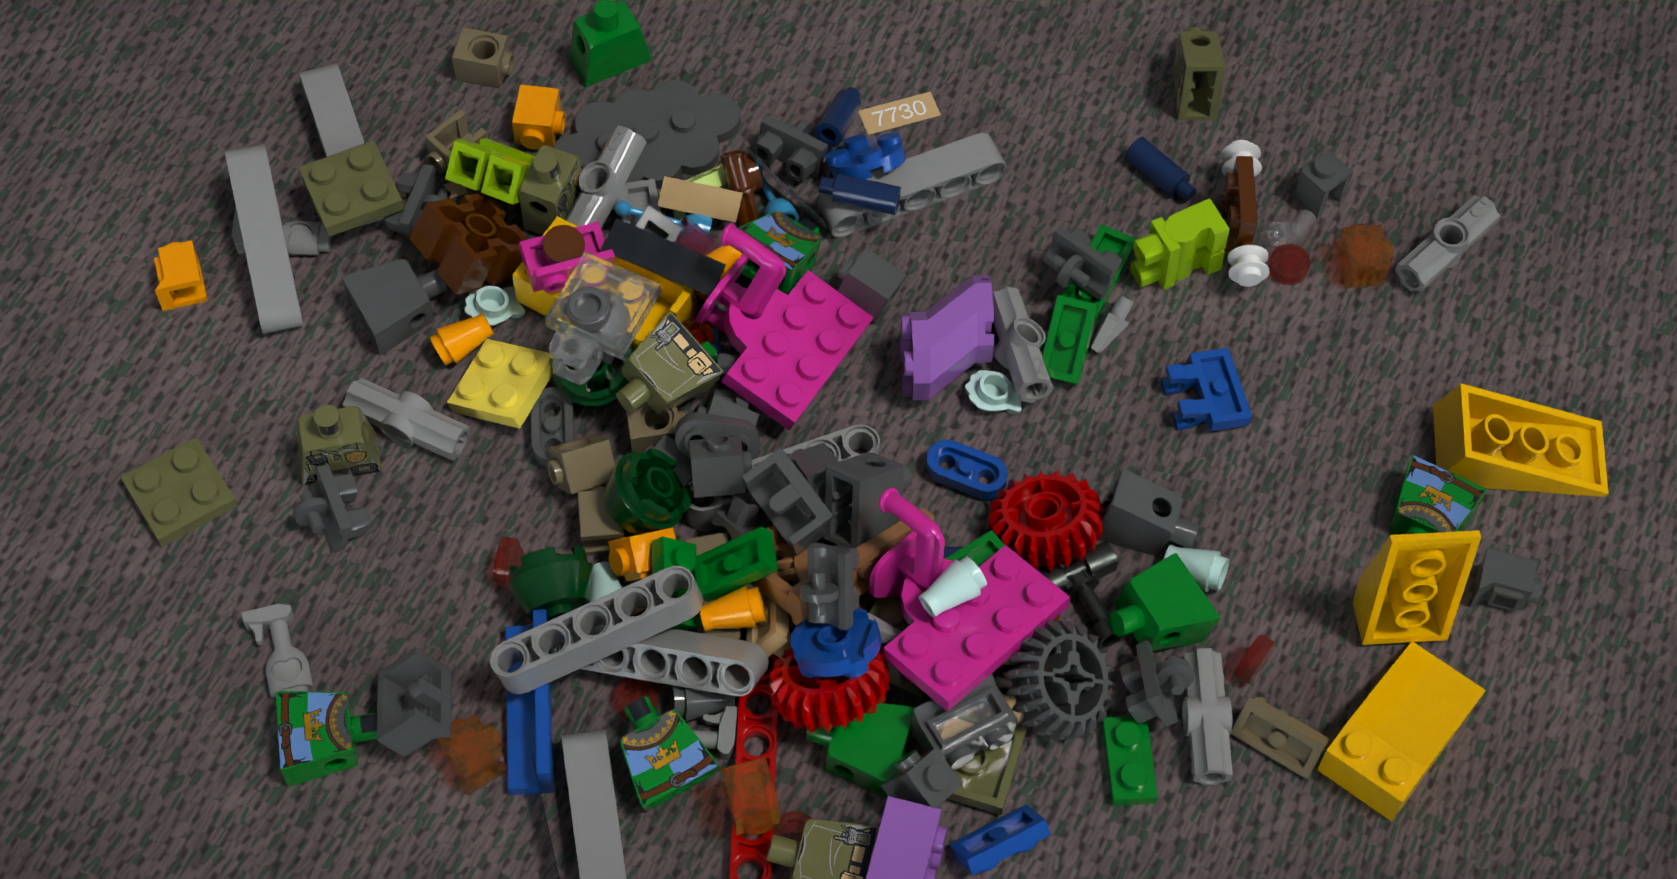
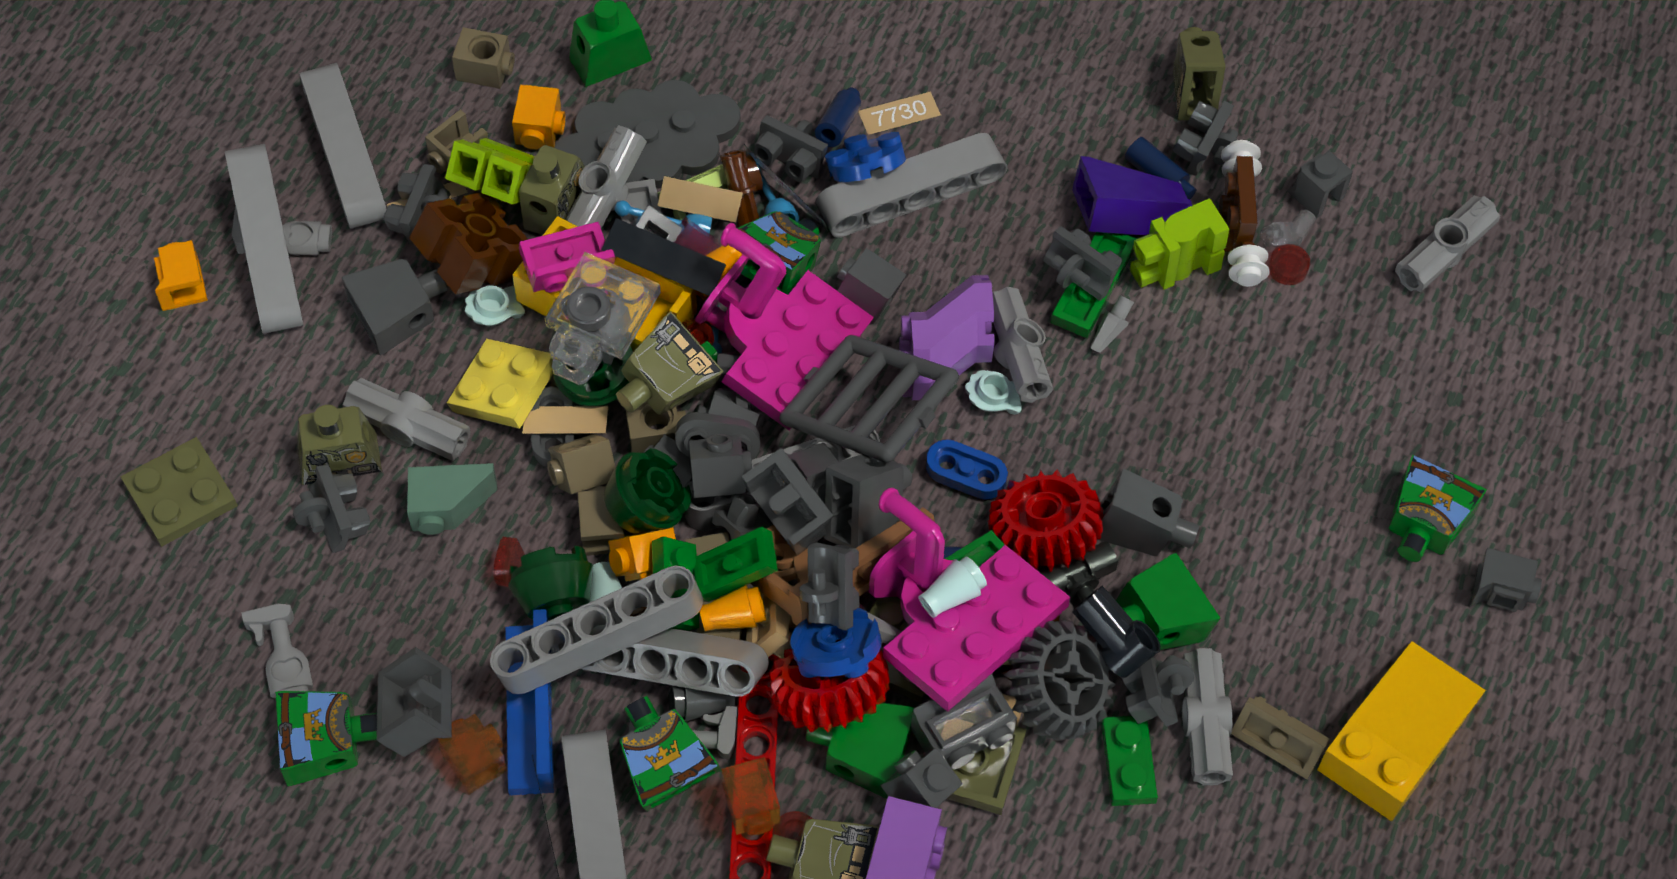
(351, 188): olive plate -> none
(447, 495): none -> sand green slope
(461, 338): light orange cone -> none
(563, 244): reddish brown tile -> none
(566, 420): none -> tan sticker
(631, 690): clear red tile -> none
(857, 438): none -> dark grey bar
(862, 193): dark blue cylinder -> none
(1000, 839): blue plate -> none
(1069, 338): green plate -> none
(1123, 198): none -> dark purple slope
(1123, 641): none -> black piece
(1205, 566): light aqua cone -> none
(1210, 121): none -> dark grey hips
(1217, 387): blue plate -> none
(1254, 659): clear red tile -> none
(1363, 255): clear orange brick -> none
(1414, 587): yellow slope -> none
(1518, 444): yellow slope -> none

